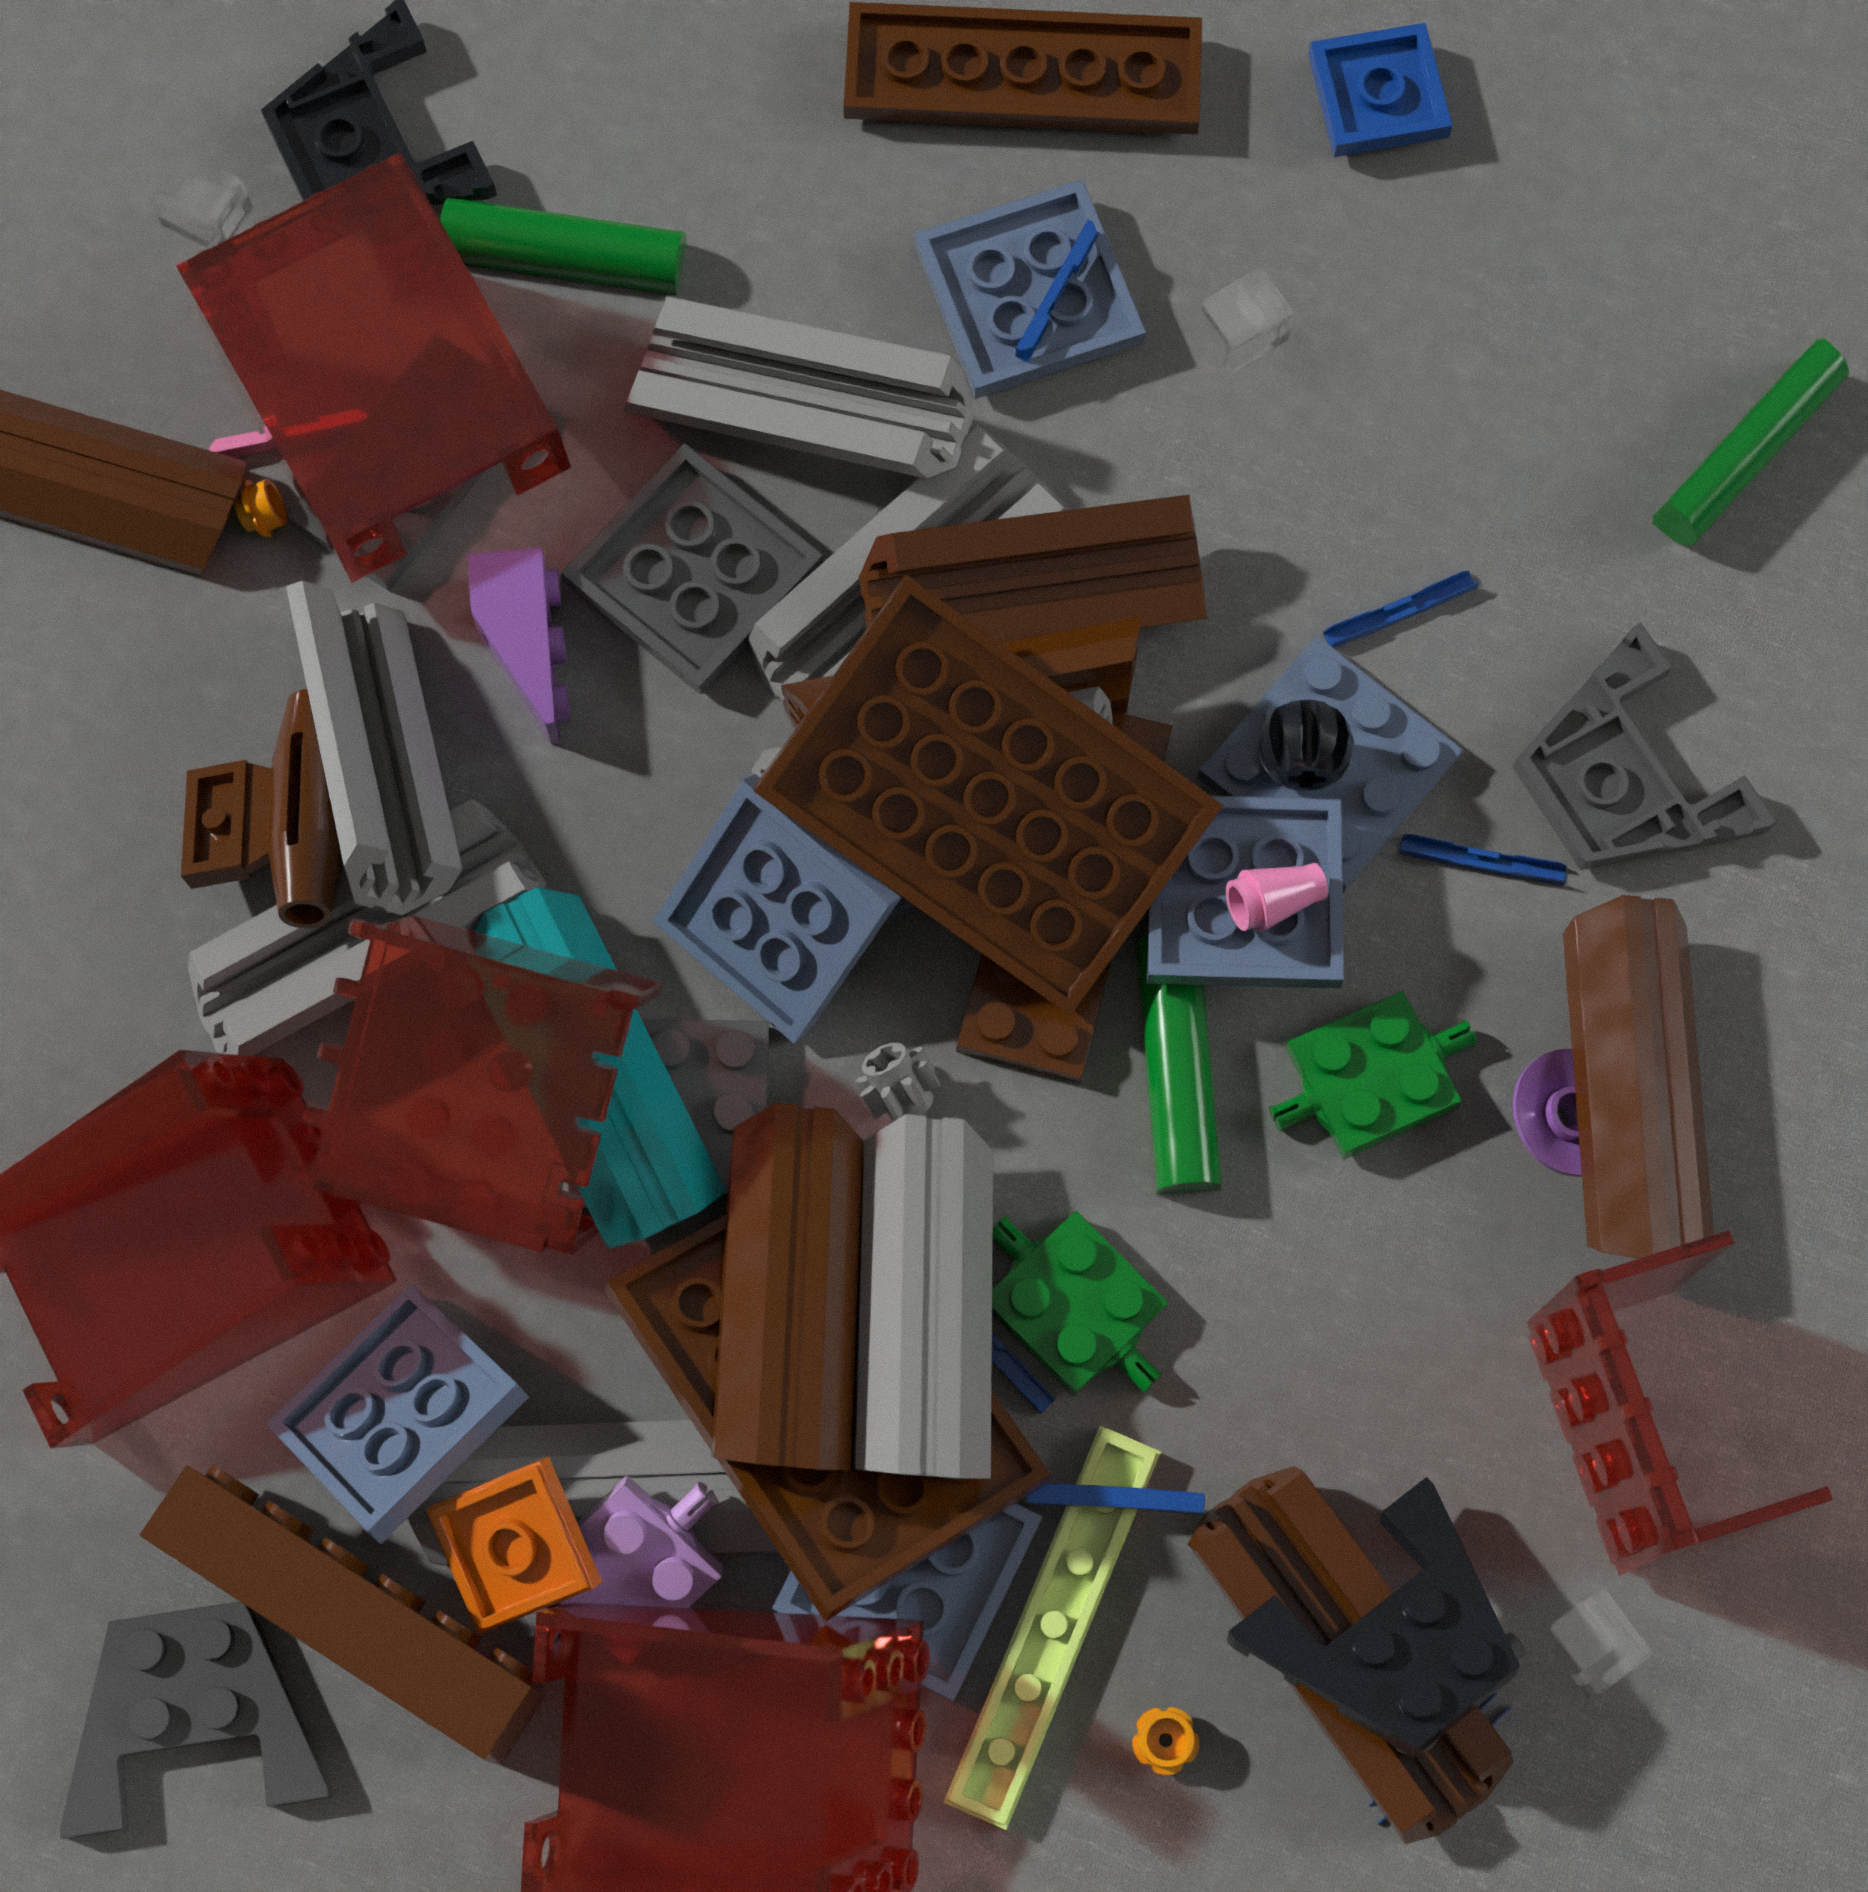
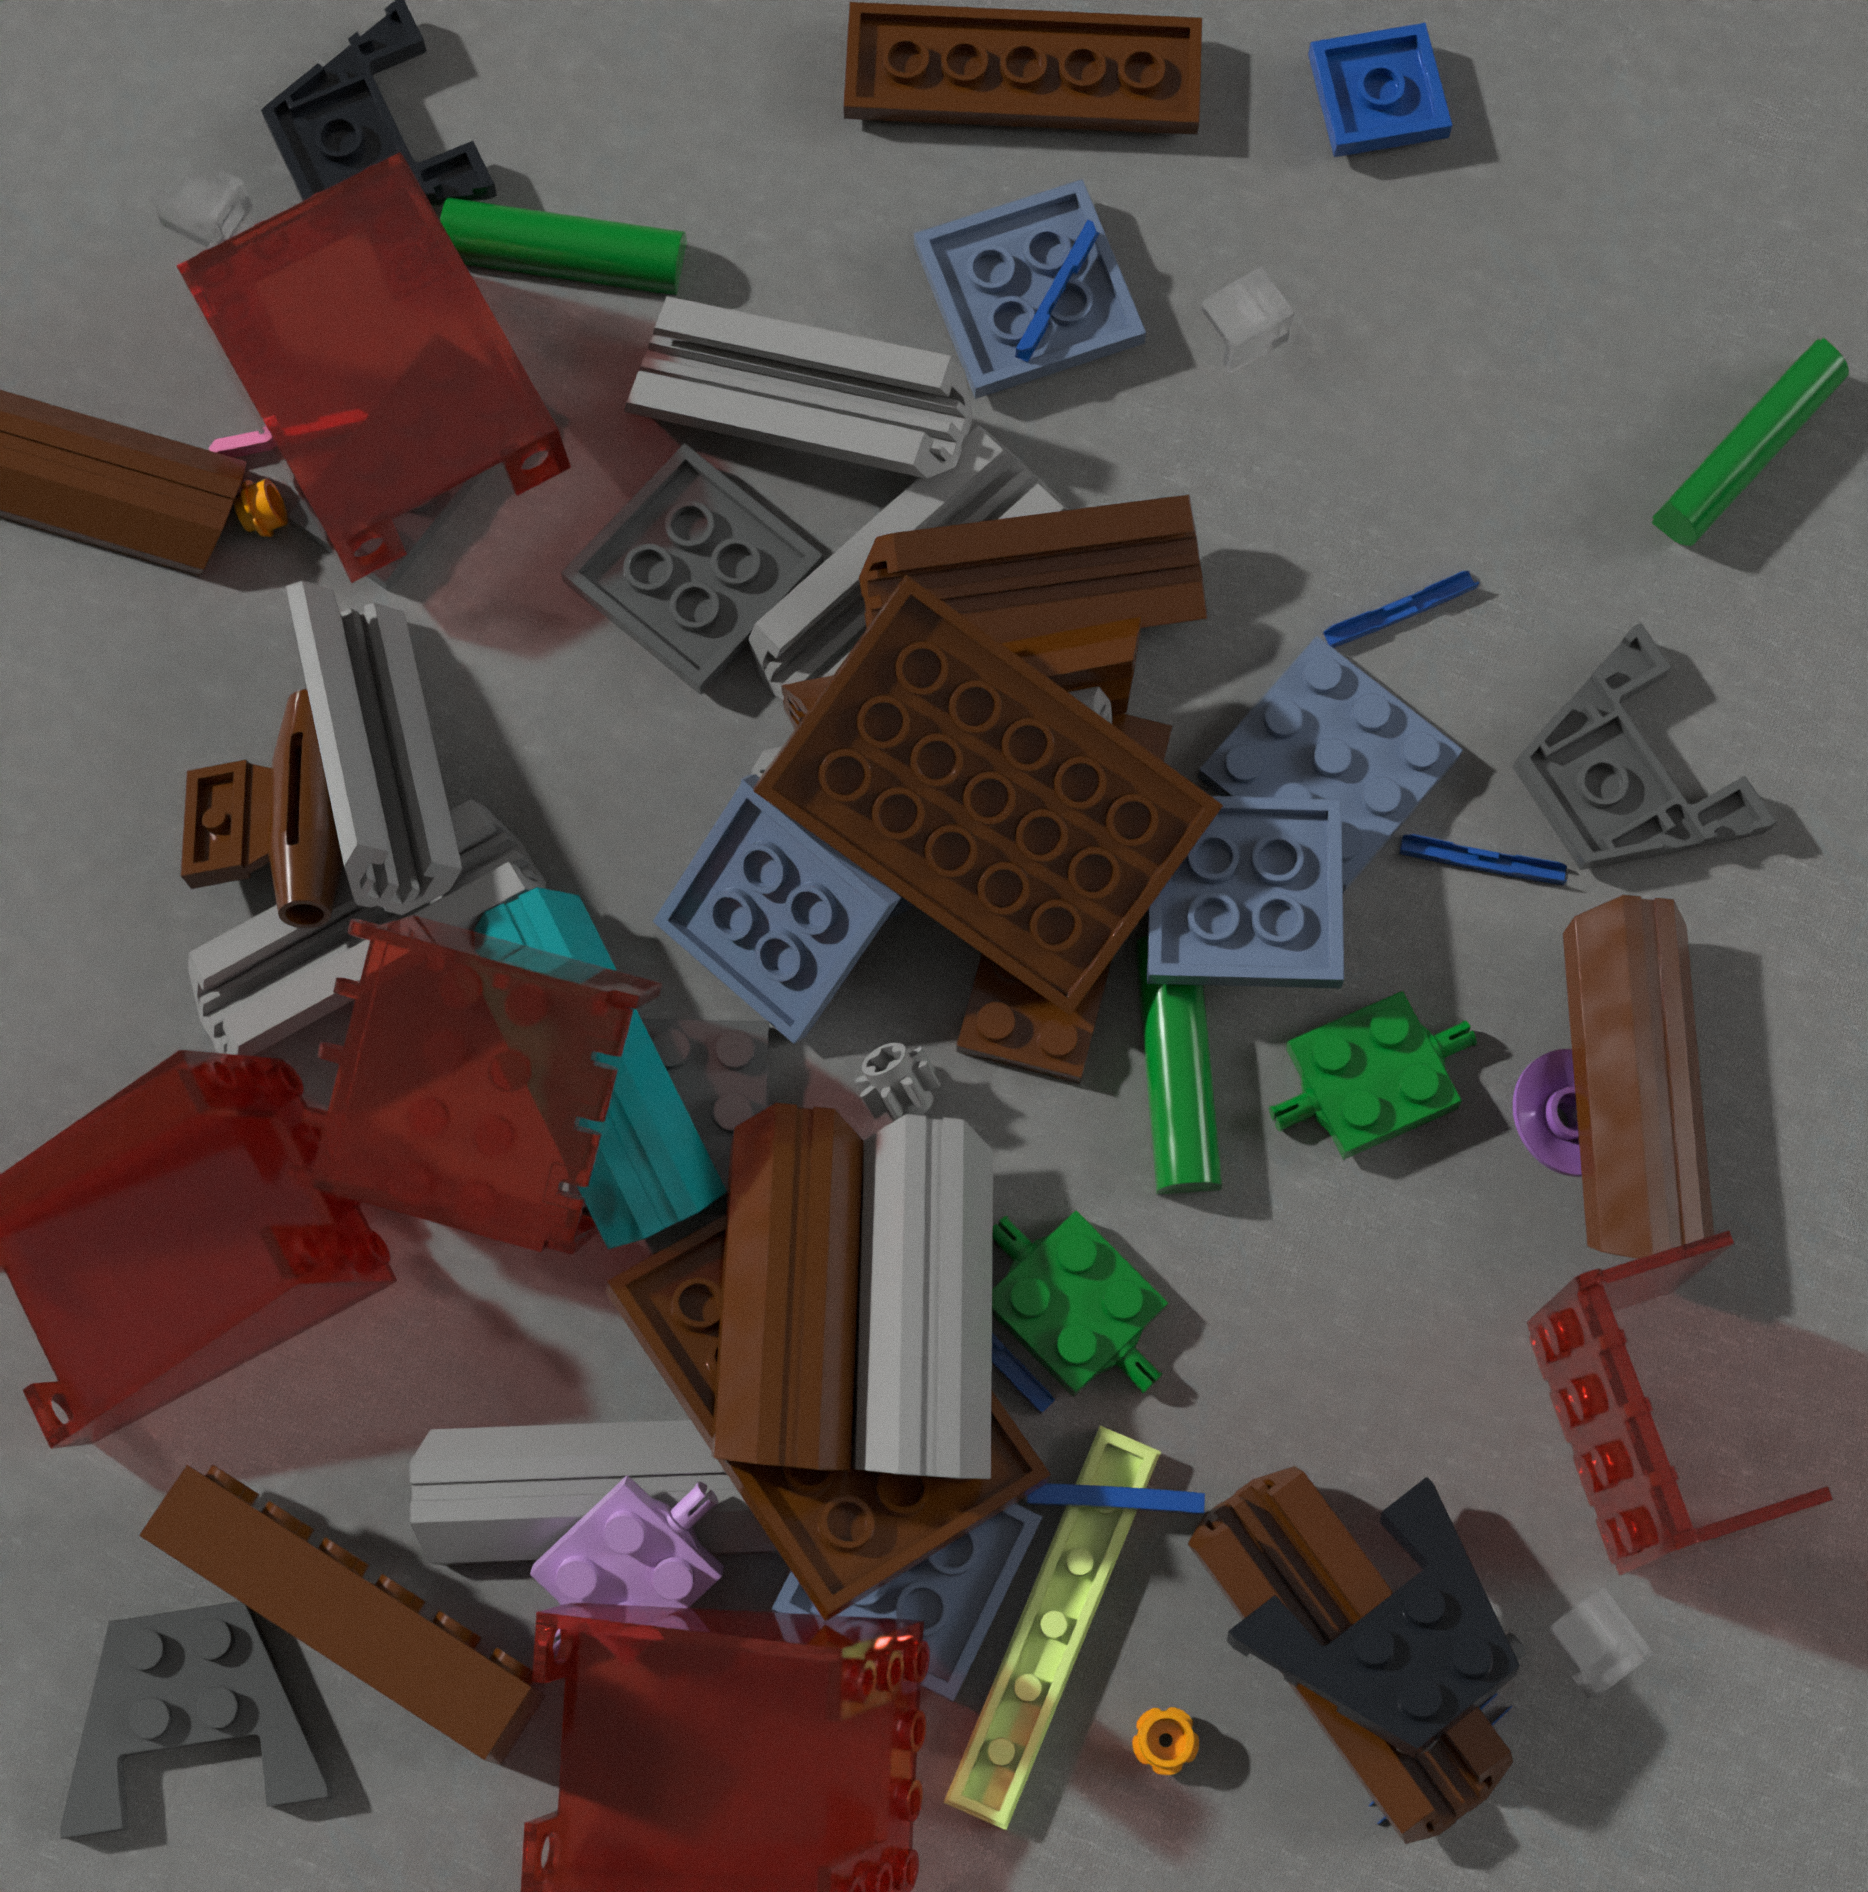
(397, 1412): sand blue plate -> none
(513, 1545): orange tile -> none
(514, 619): medium lavender slope -> none
(1272, 894): bright pink cone -> none
(1306, 745): black piece -> none

